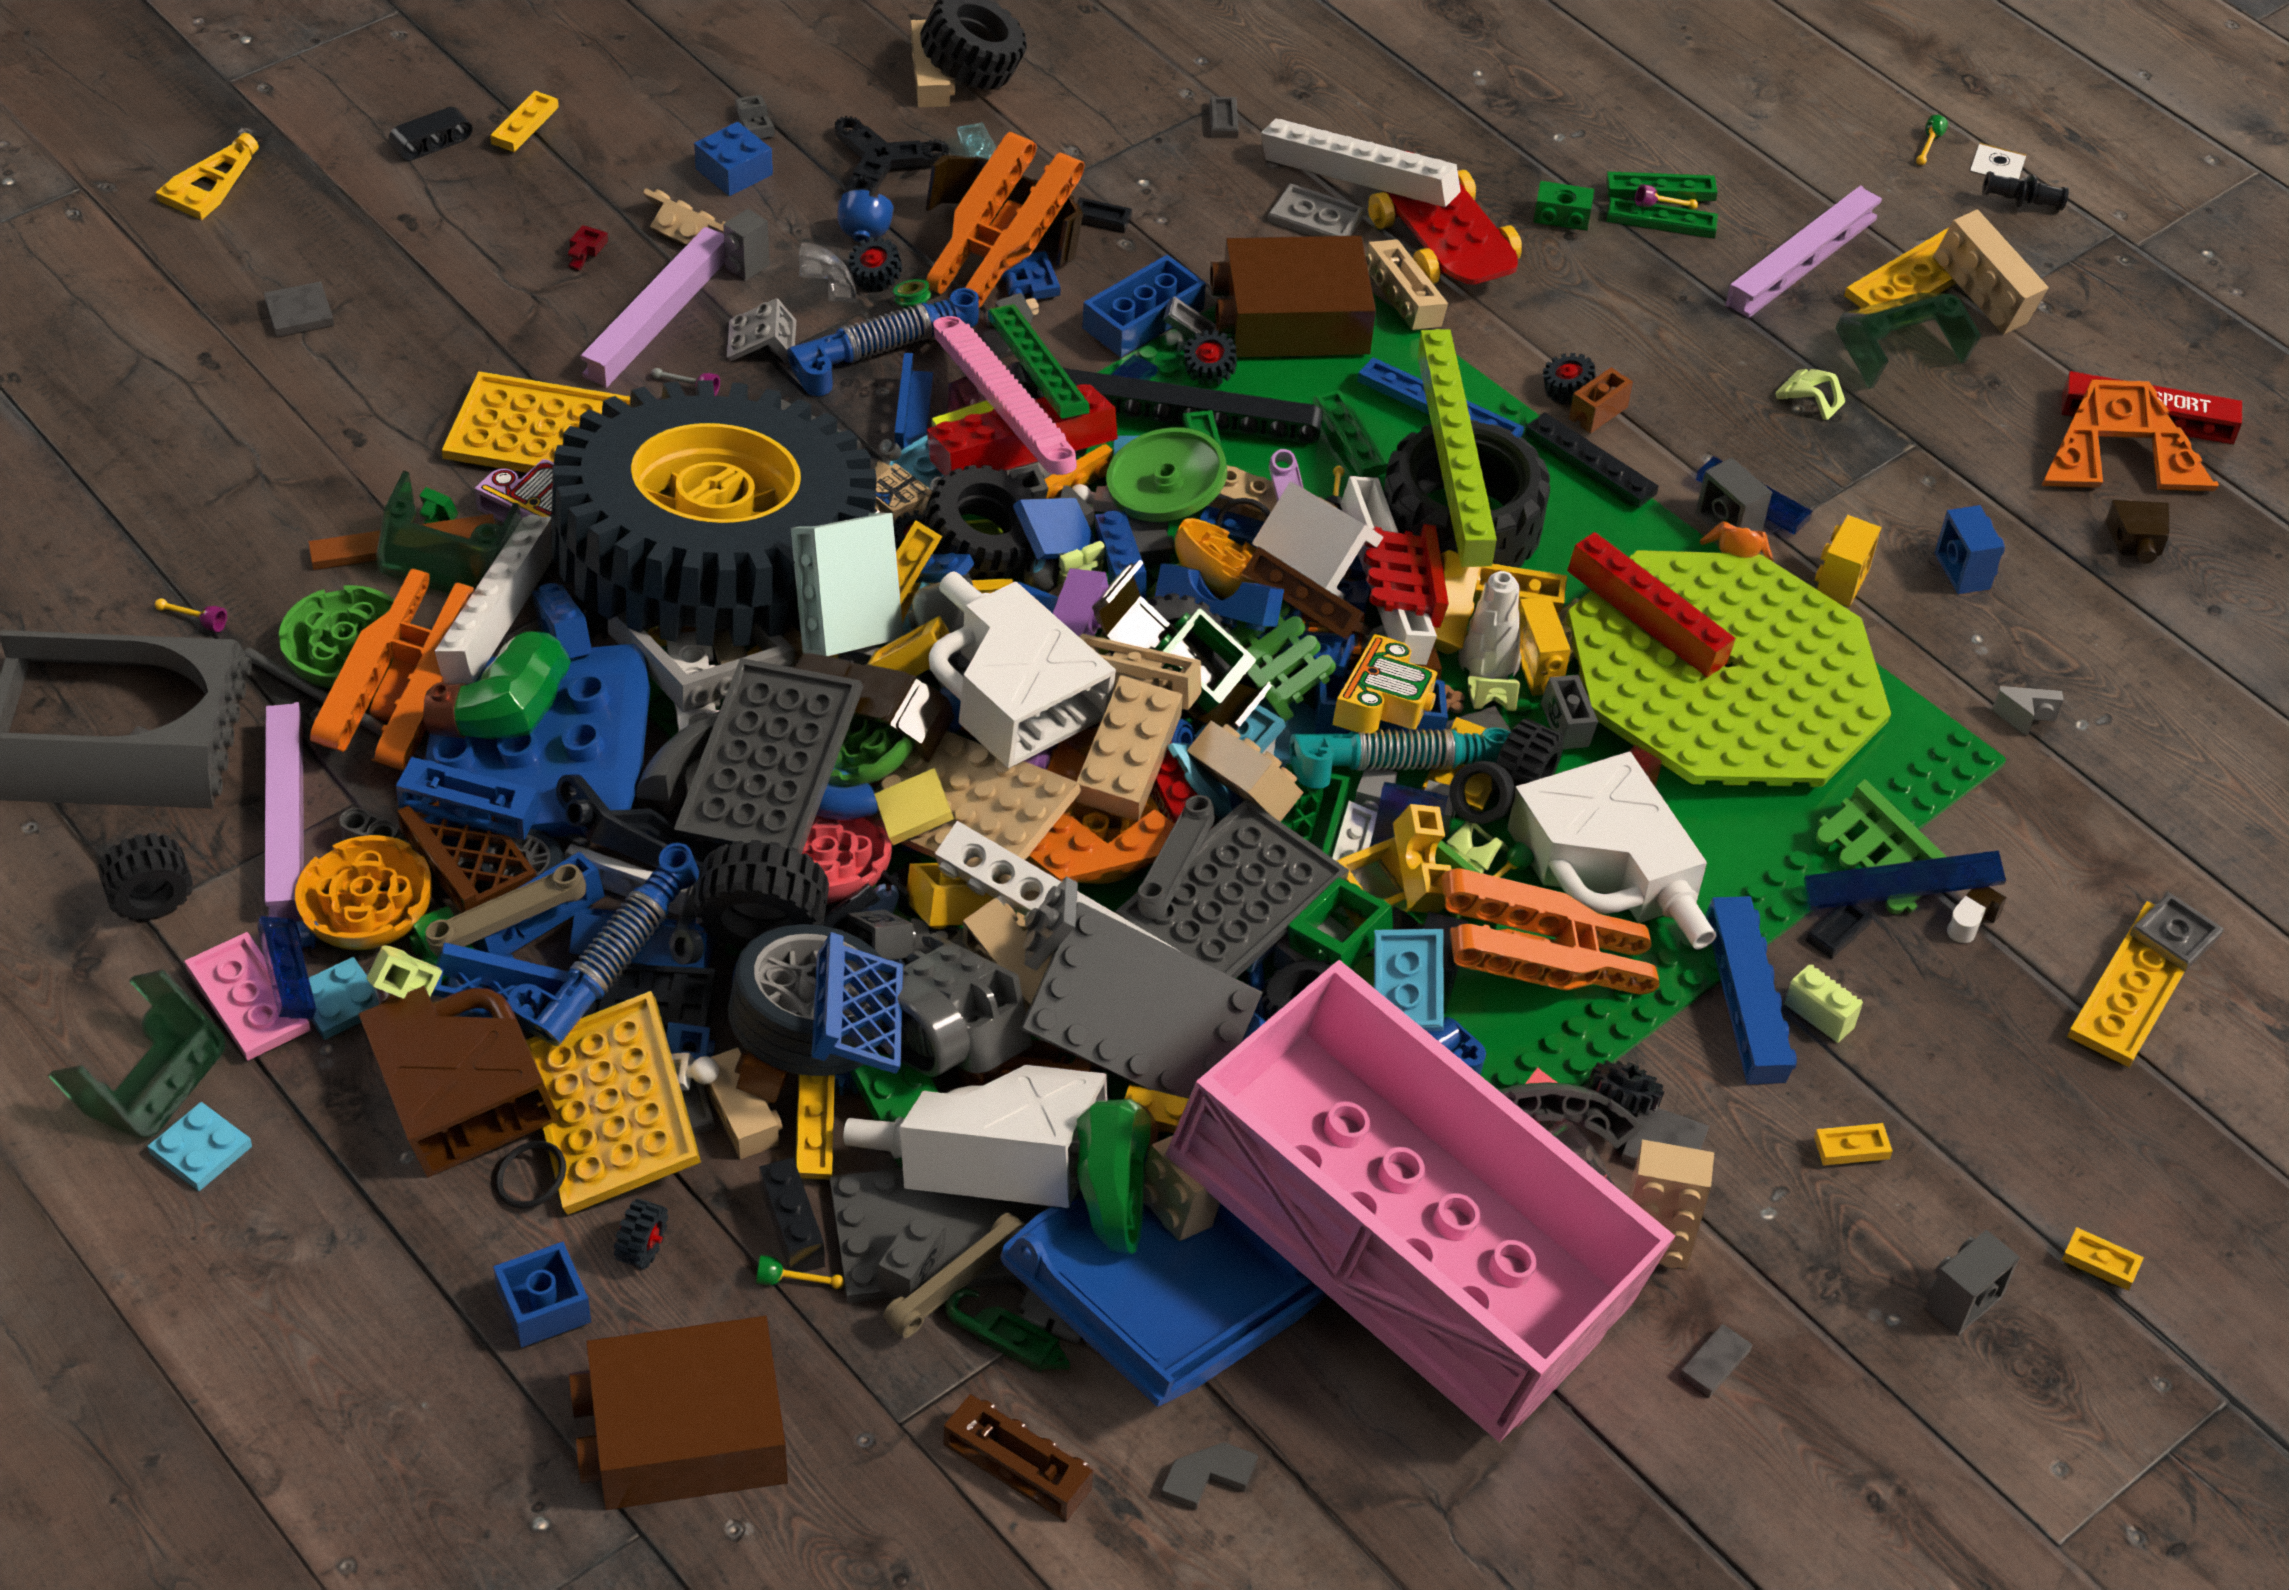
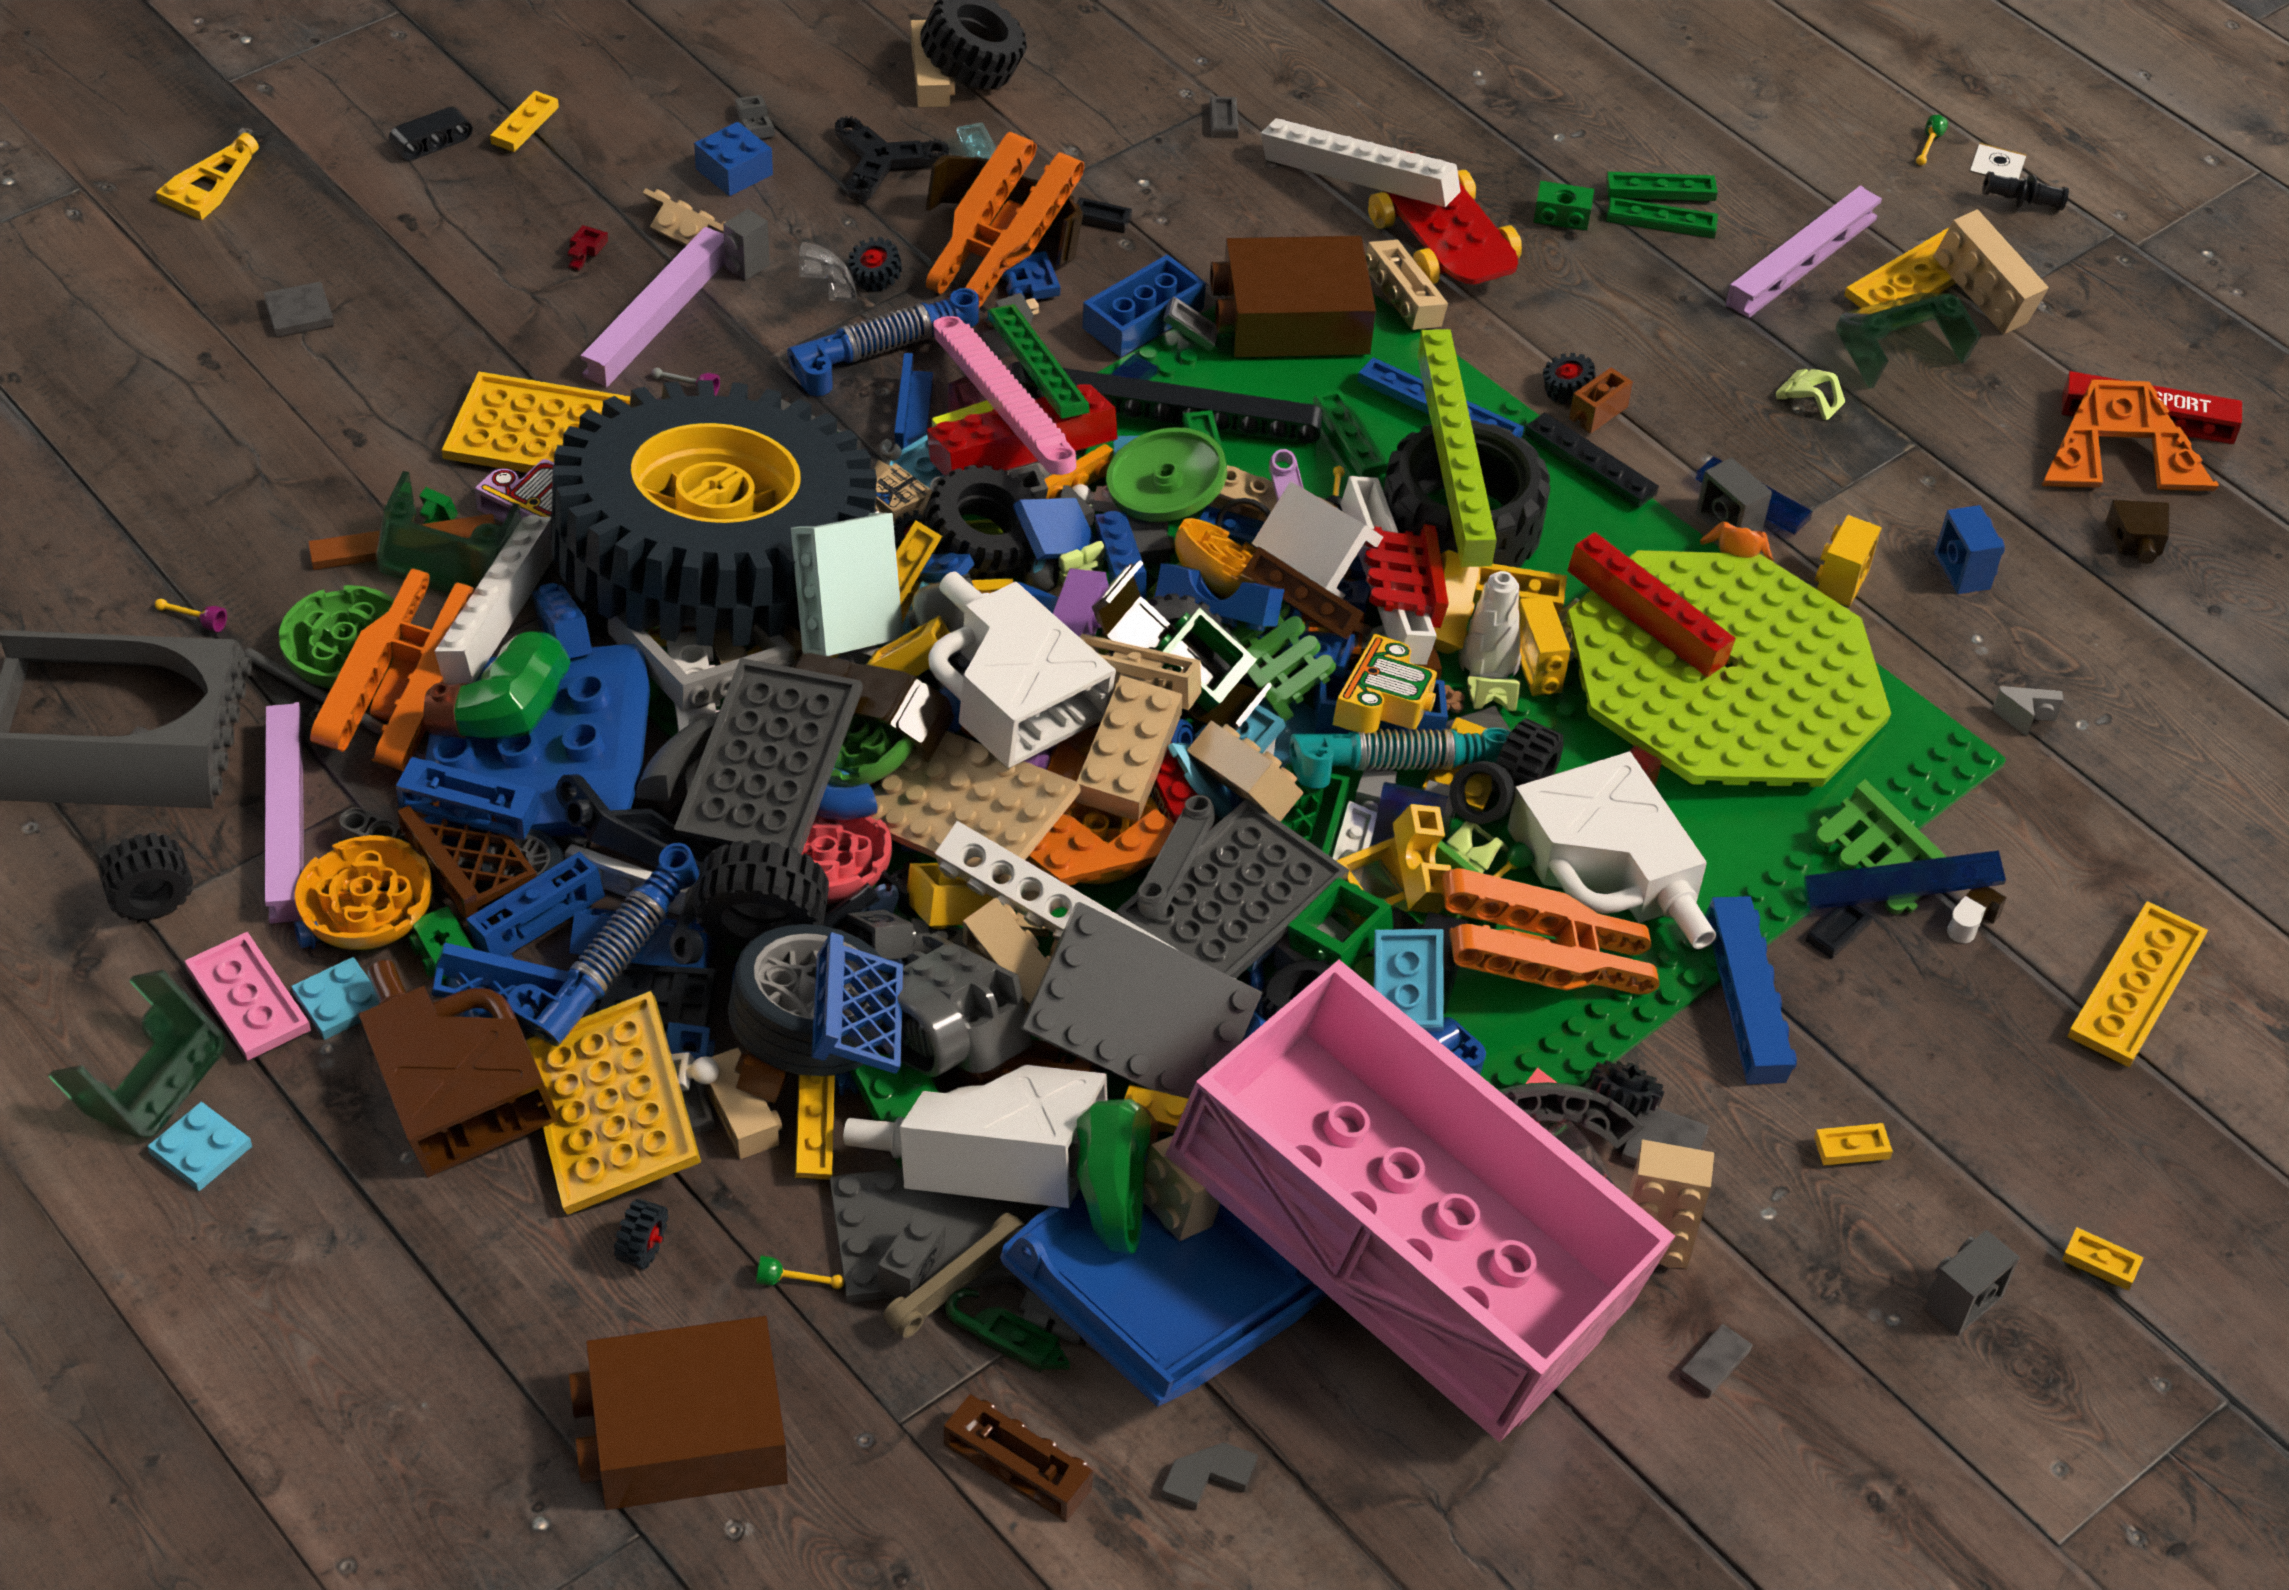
(286, 967): clear blue plate -> none
(400, 973): yellowish green brick -> none
(538, 1201): black tyre -> none
(542, 1294): blue brick -> none
(562, 886): dark tan piece -> none
(762, 326): light grey bracket -> none
(791, 1216): black brick -> none
(864, 215): blue cylinder -> none
(911, 293): green piece -> none
(913, 806): light yellow tile -> none
(1050, 923): dark grey plate -> none
(1210, 358): black wheel -> none
(1315, 213): light grey tile -> none
(1569, 711): dark grey brick -> none
(1647, 196): magenta hinge -> none
(1823, 1003): yellowish green brick -> none
(2177, 931): flat silver tile -> none

